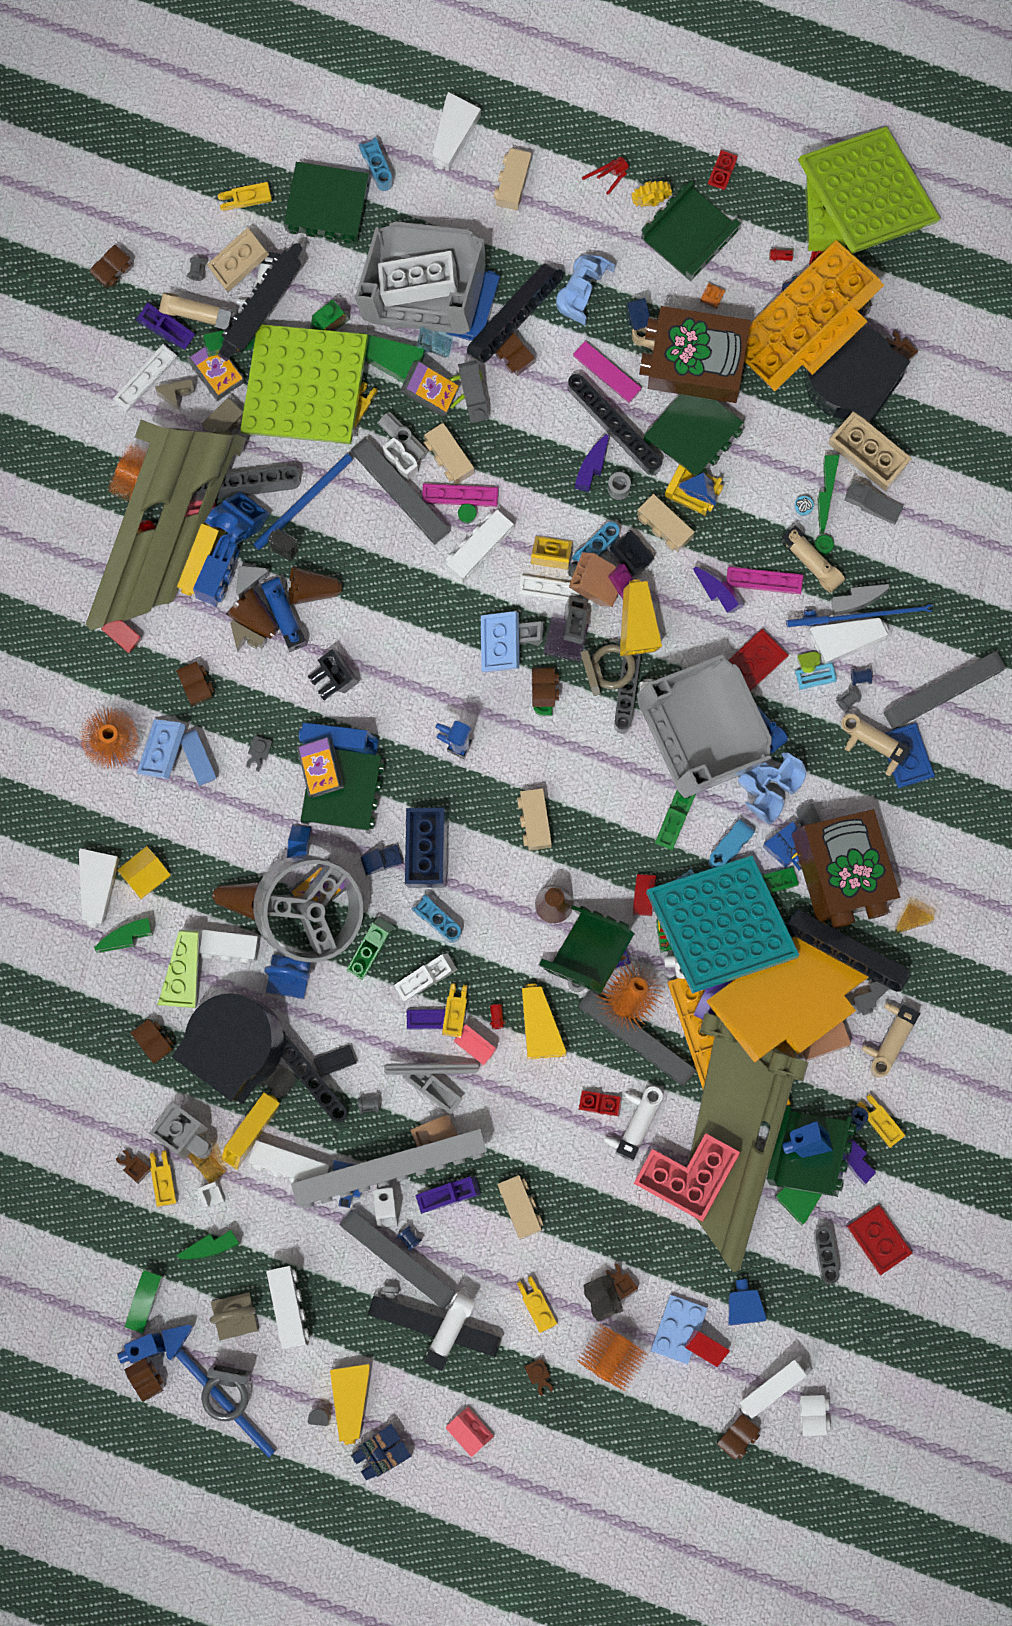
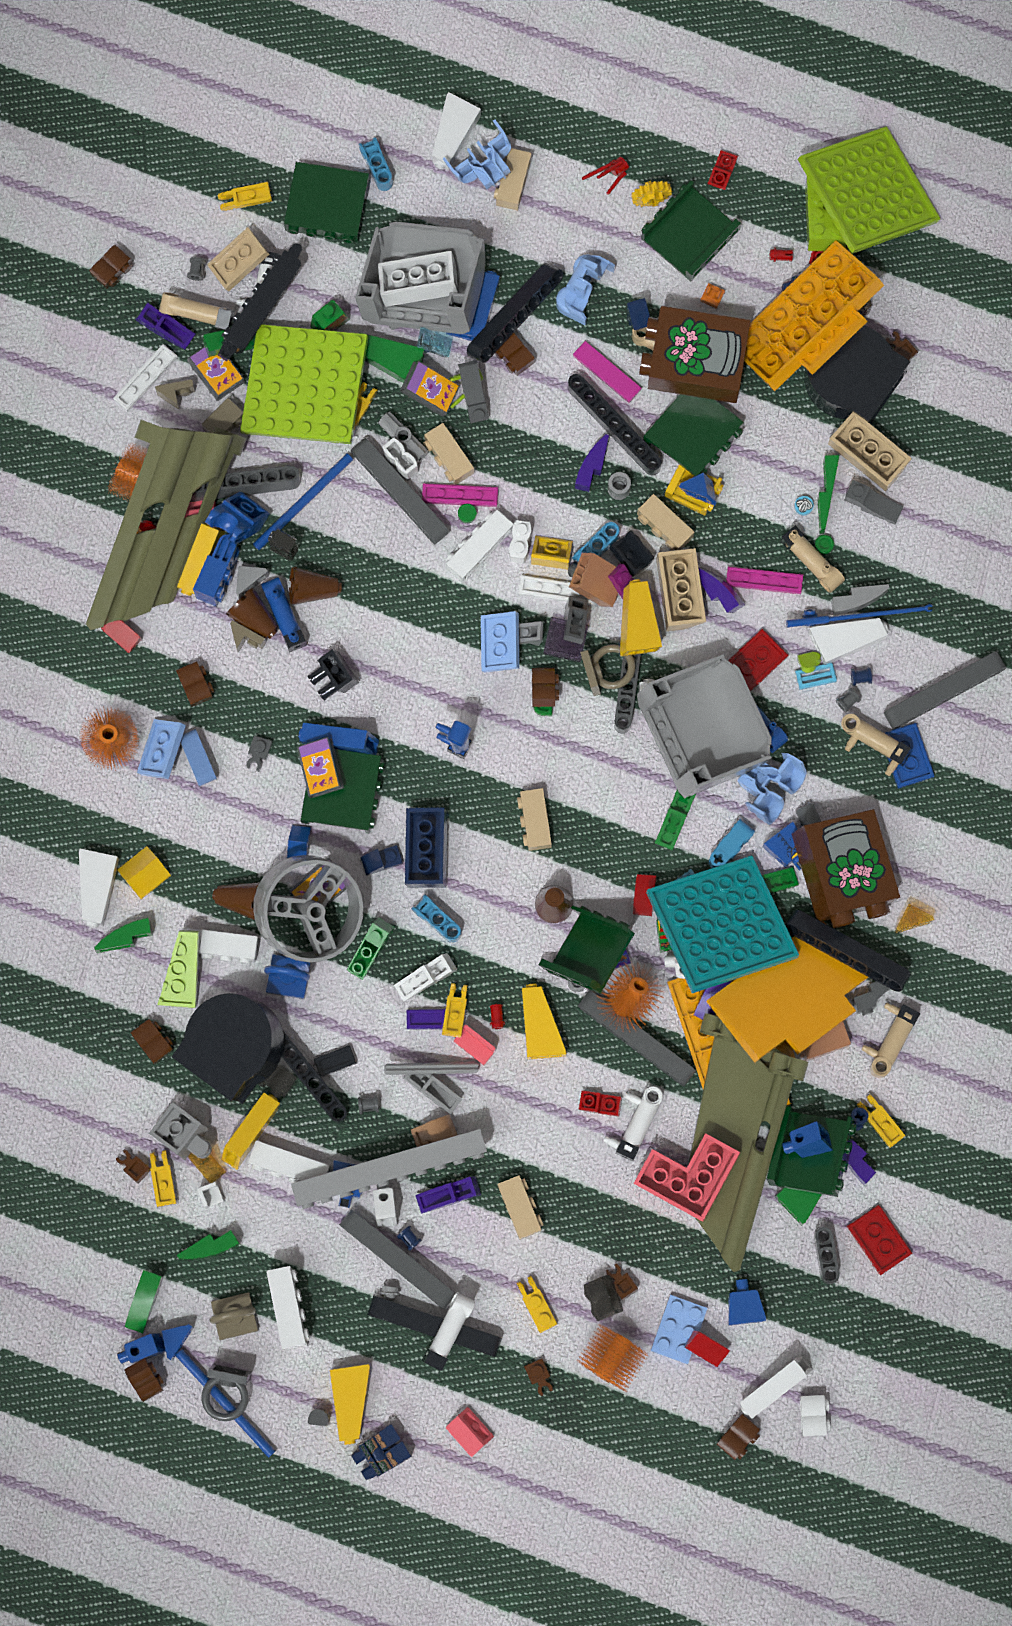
(490, 170): none -> light blue piece
(520, 539): none -> white brick
(680, 589): none -> tan slope

